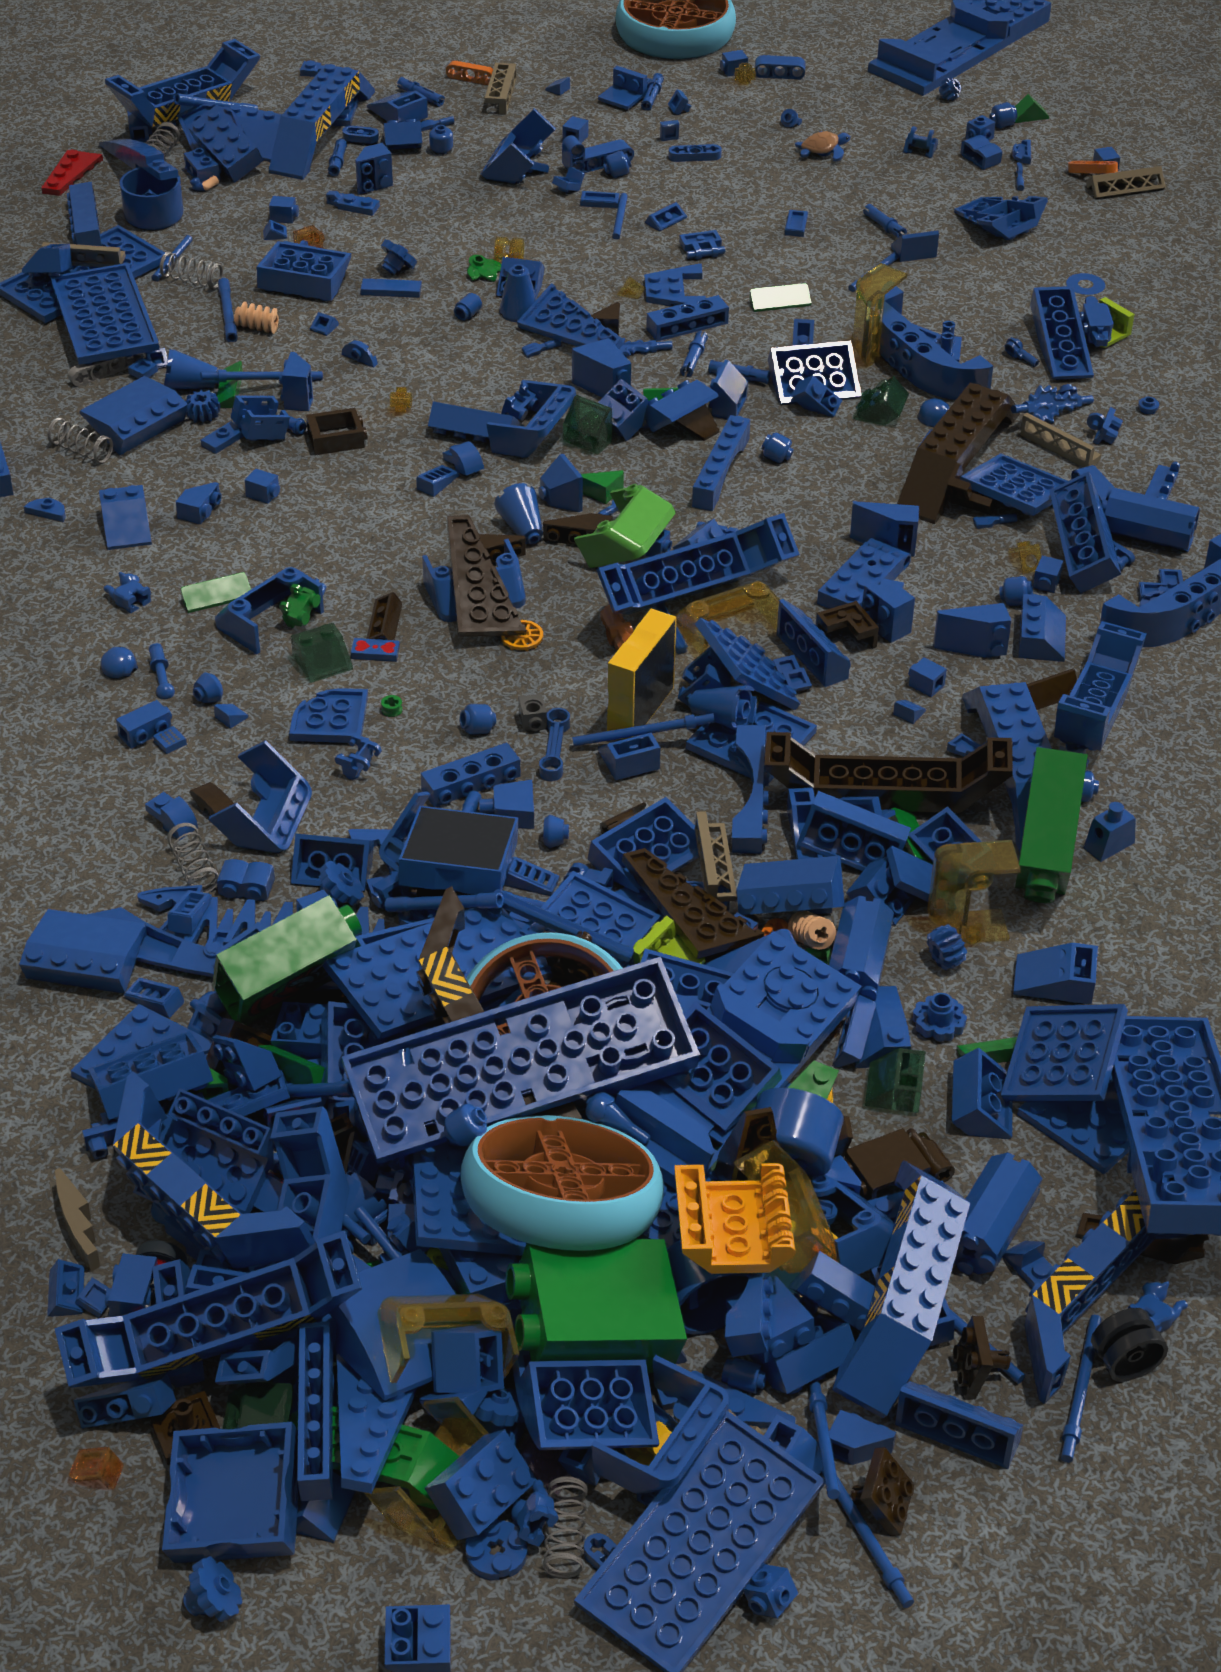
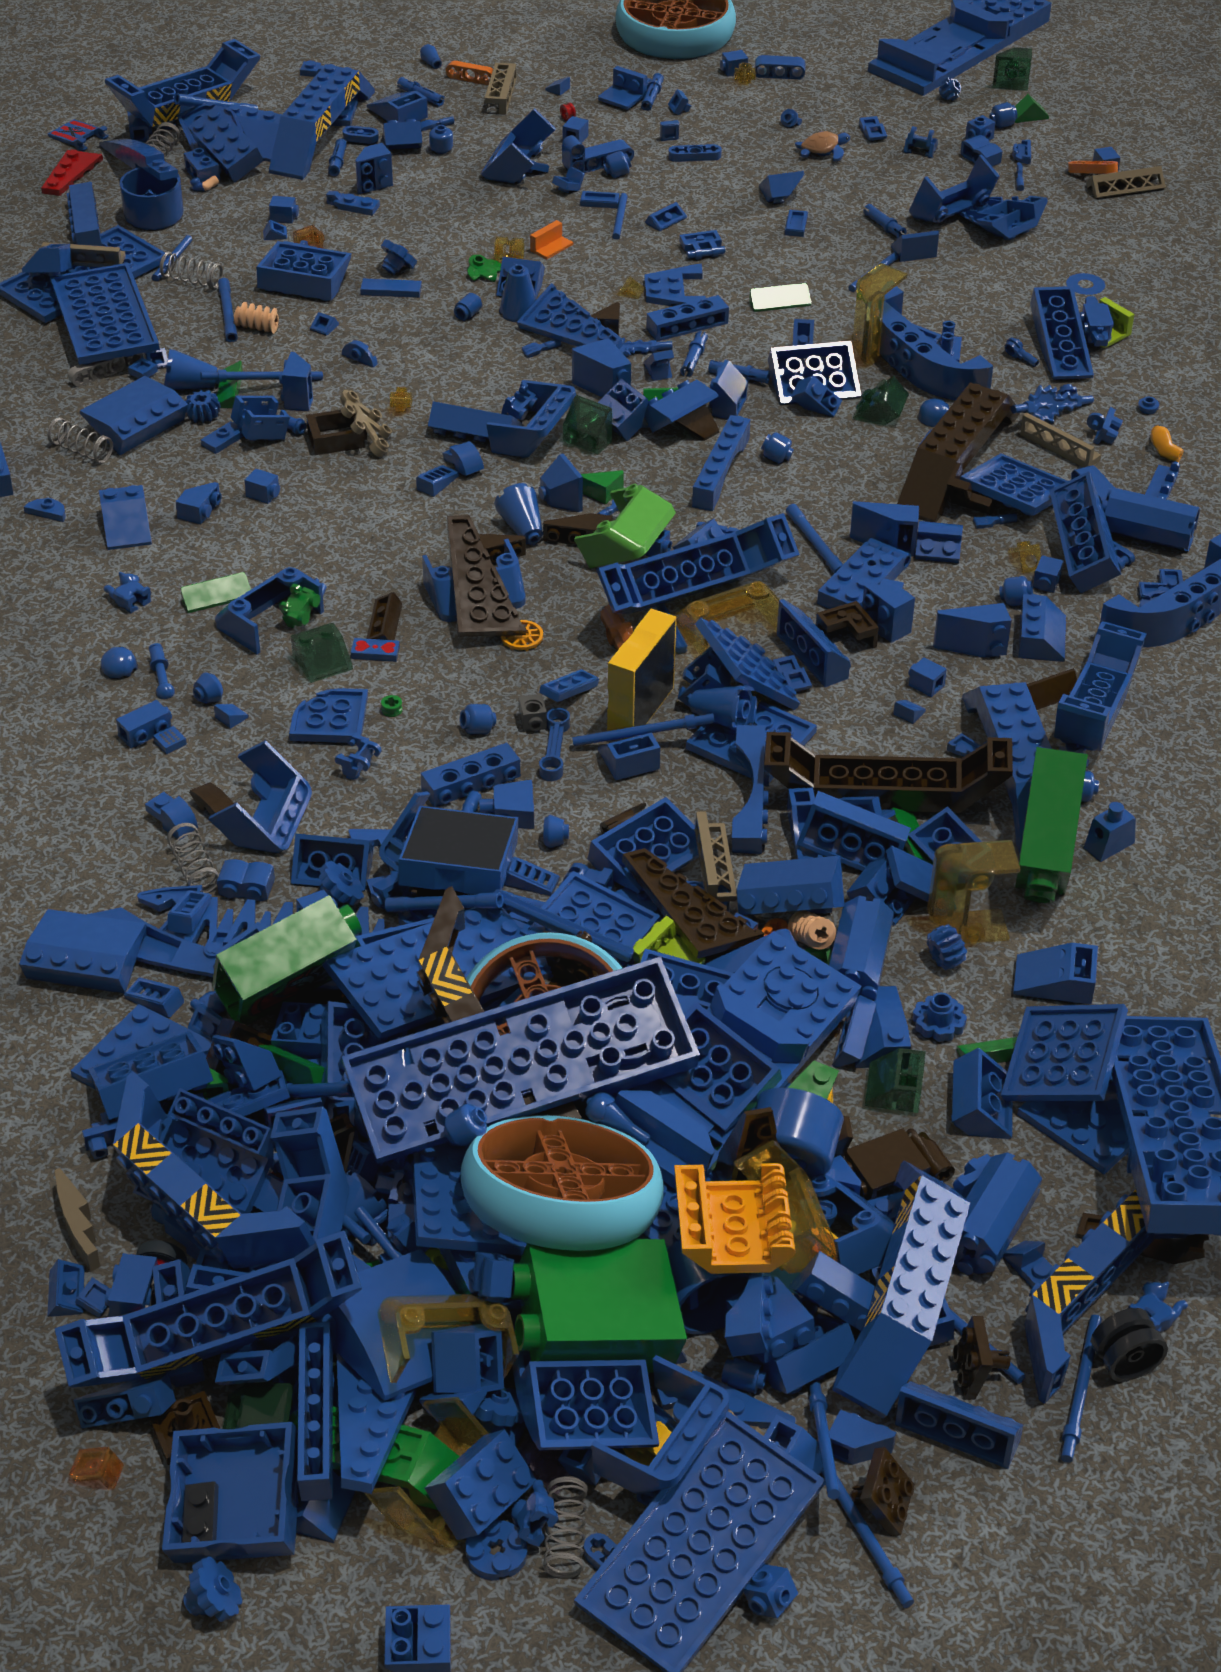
(76, 132): none -> blue flag
(200, 1511): none -> black plate
(365, 421): none -> dark tan plant
(430, 56): none -> blue cone
(493, 1276): none -> blue brick
(549, 241): none -> orange panel
(567, 111): none -> red bush
(569, 685): none -> blue tile
(658, 365): none -> blue slope
(779, 186): none -> blue slope
(800, 520): none -> blue piece
(872, 128): none -> blue slope
(936, 205): none -> blue windscreen
(939, 542): none -> blue brick
(972, 1169): none -> blue slope
(1012, 69): none -> clear green slope
(1162, 442): none -> light orange arm

